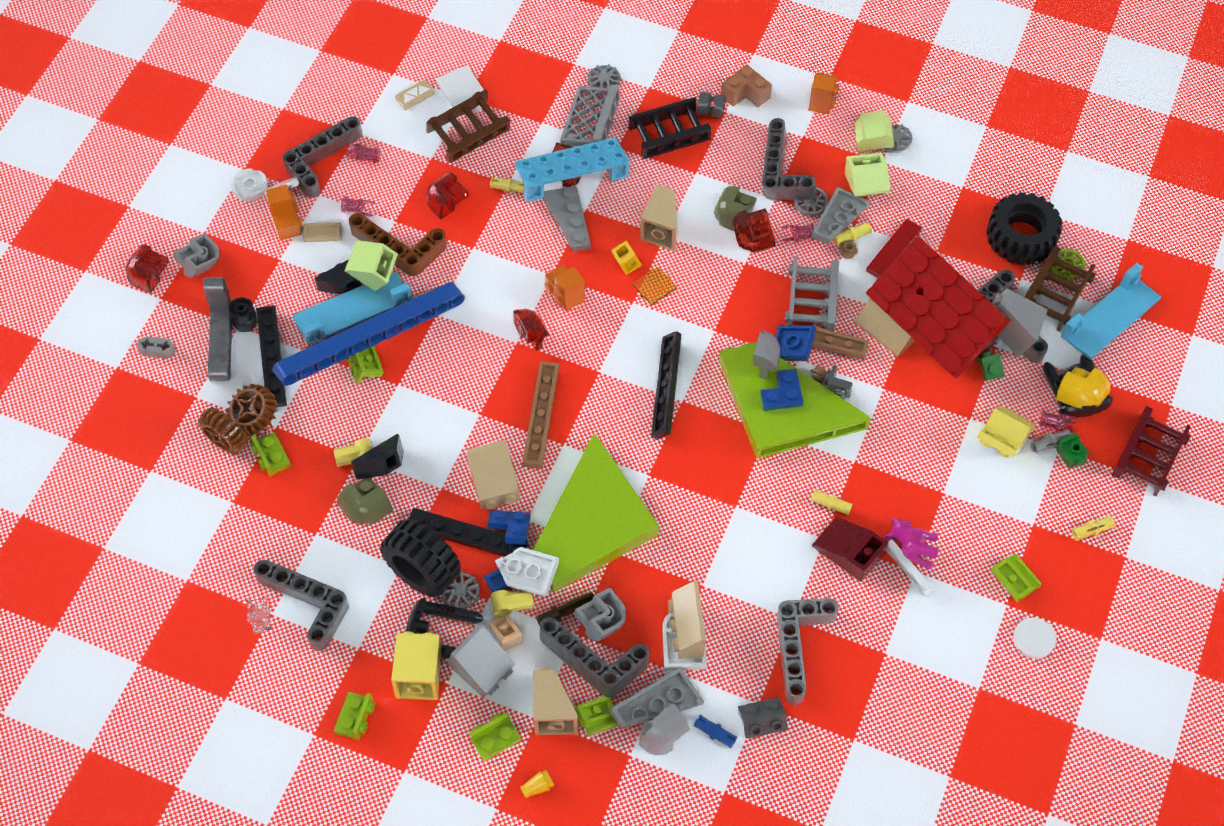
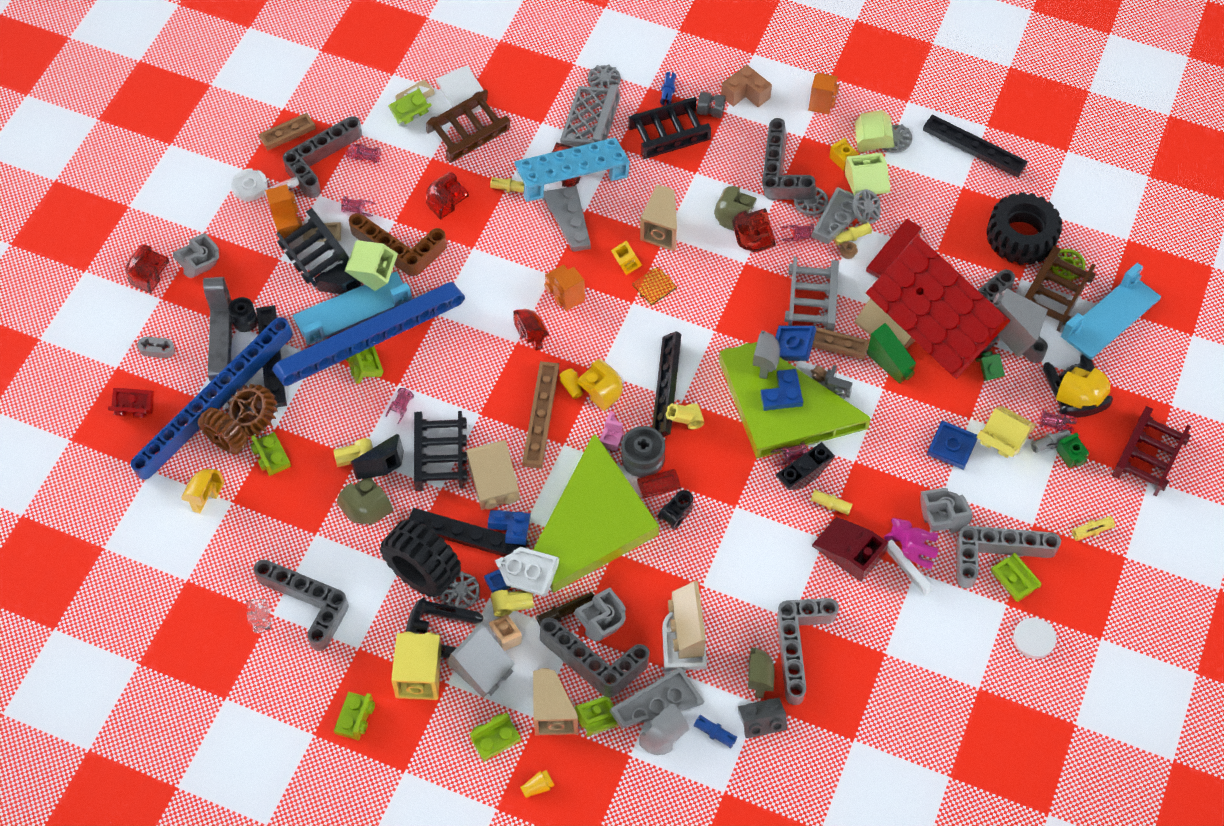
(131, 401): none -> red bracket
(189, 414): none -> blue beam
(202, 486): none -> yellow brick
(287, 131): none -> medium nougat plate
(322, 233): none -> black fence
(400, 403): none -> clear pink piece
(409, 106): none -> lime bracket
(422, 442): none -> black fence
(569, 381): none -> yellow cone
(602, 384): none -> yellow brick
(612, 433): none -> bright pink slope
(643, 451): none -> dark grey wheel
(658, 483): none -> clear red tile
(668, 88): none -> blue pin
(674, 511): none -> black piece
(687, 414): none -> light yellow piece
(760, 672): none -> olive brick
(791, 453): none -> clear pink piece
(806, 468): none -> black slope
(840, 151): none -> yellow brick
(866, 206): none -> light grey wheel
(890, 354): none -> green slope
(945, 510): none -> light grey brick
(952, 445): none -> blue plate
(975, 146): none -> black plate
(999, 546): none -> light grey beam

